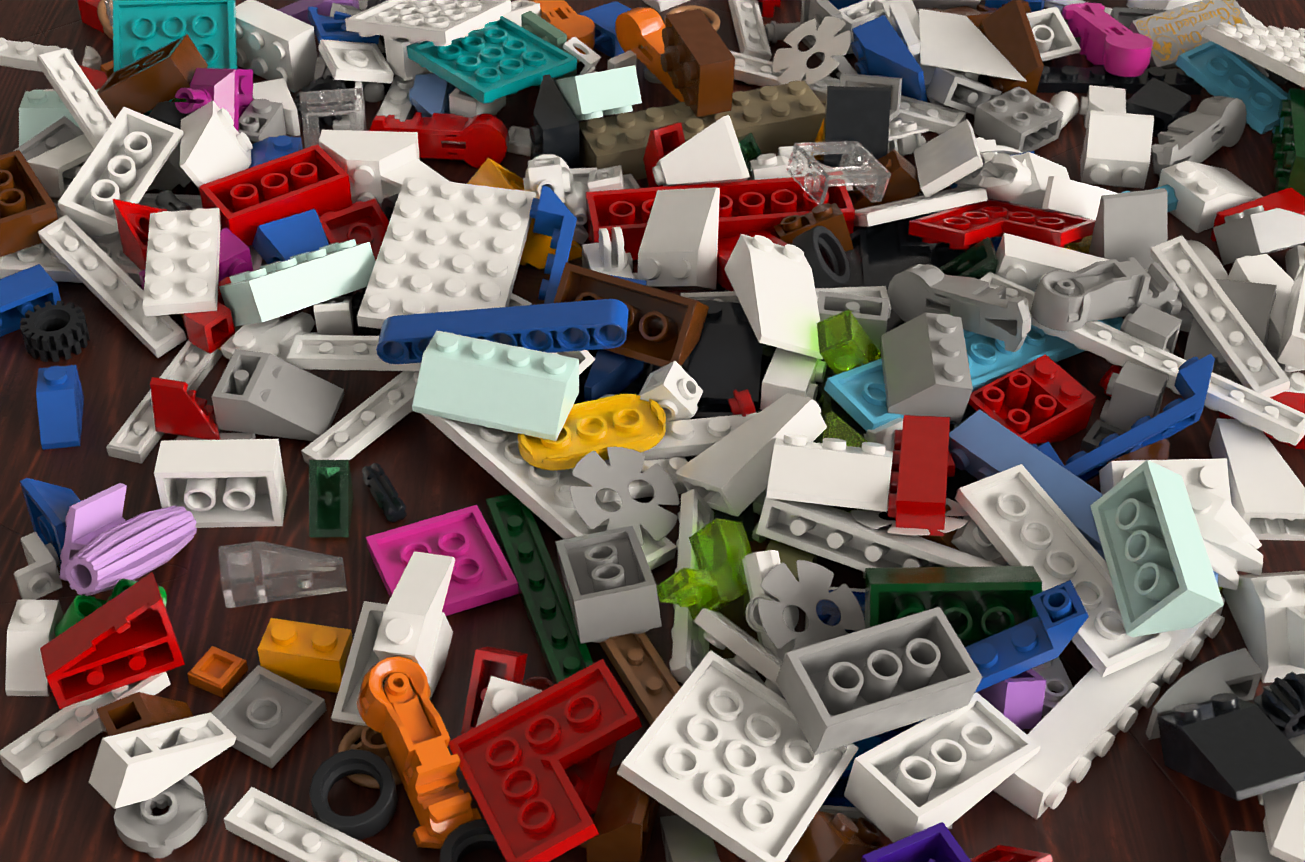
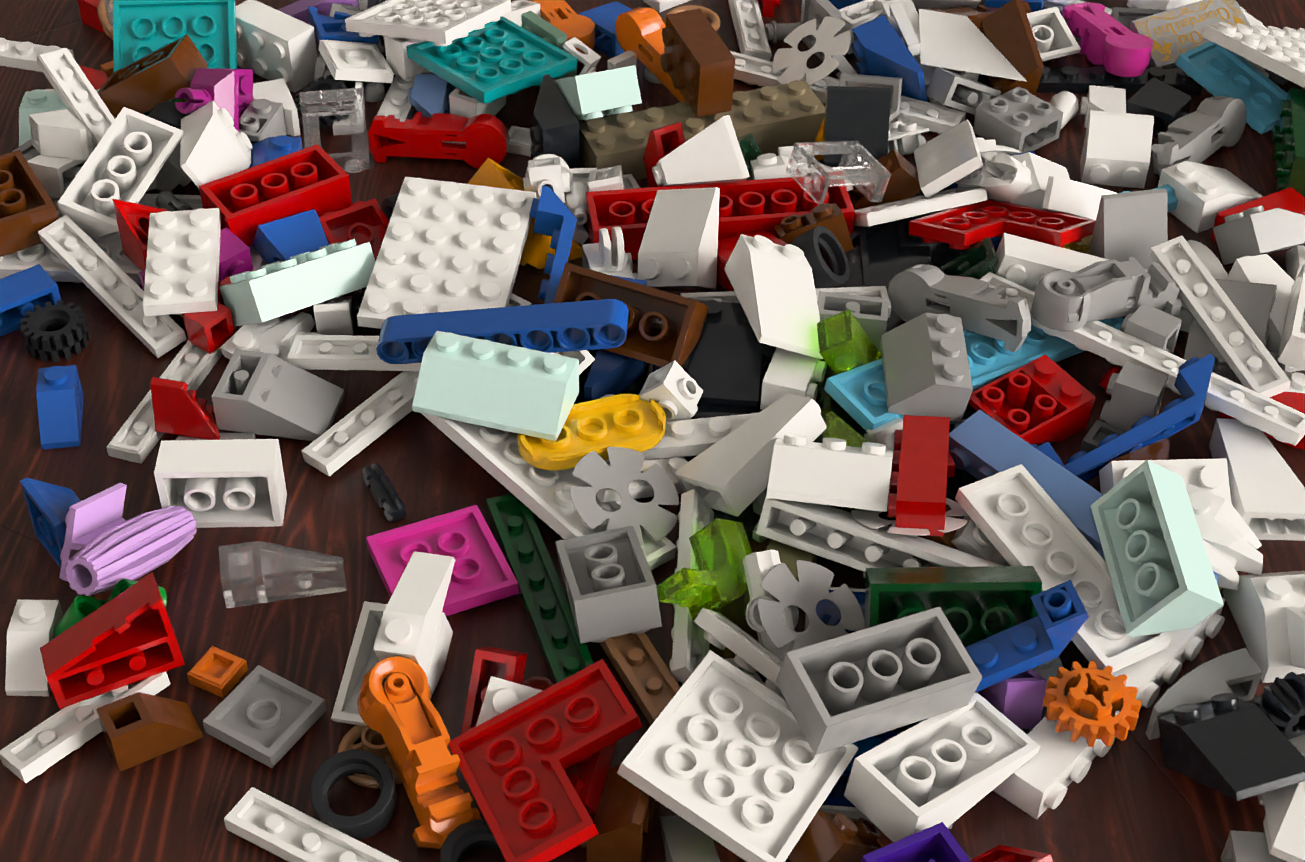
(41, 573): white bracket -> none
(60, 135): none -> white slope
(91, 58): white animal -> none
(151, 759): white slope -> none
(169, 831): light grey plate -> none
(306, 653): light orange brick -> none
(330, 498): clear green slope -> none
(376, 161): white slope -> none
(741, 403): red plate -> none
(1091, 703): none -> orange gear

